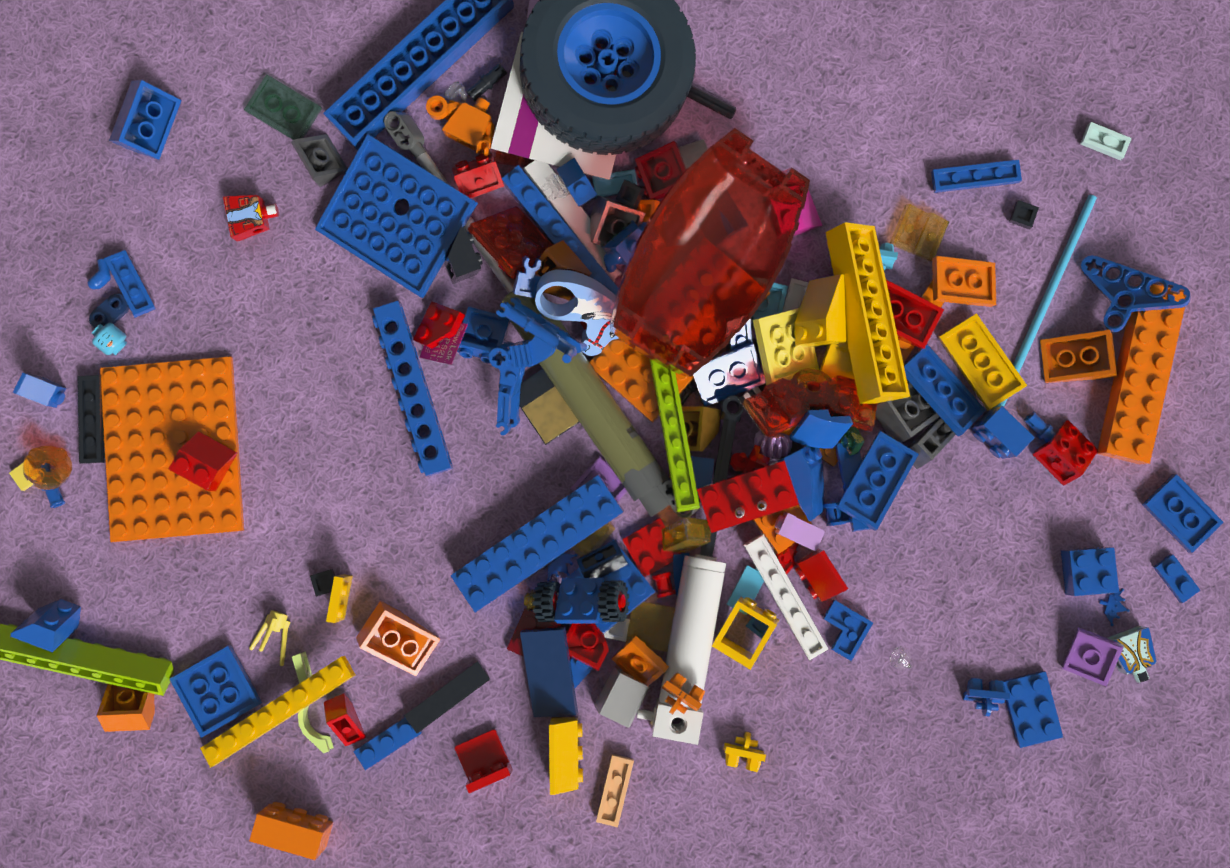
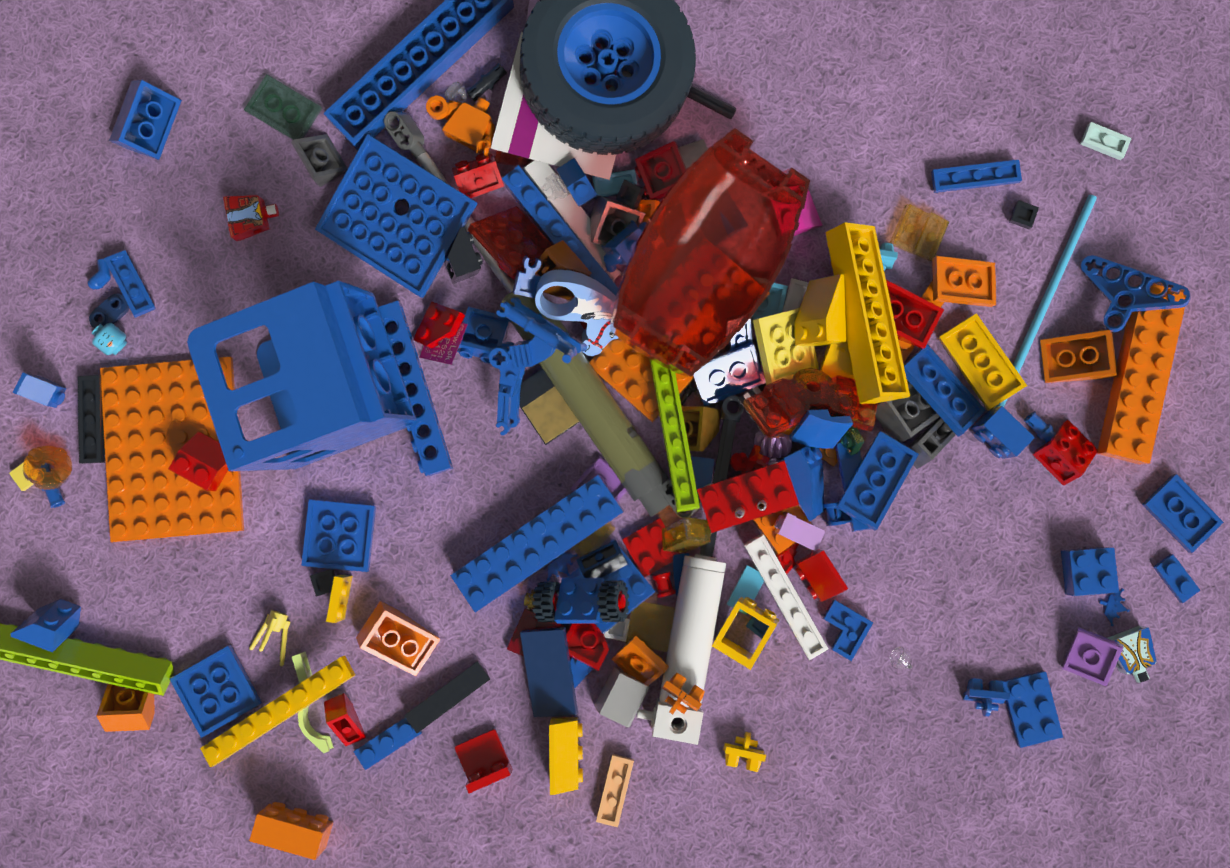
(323, 370): none -> blue piece
(338, 535): none -> blue plate

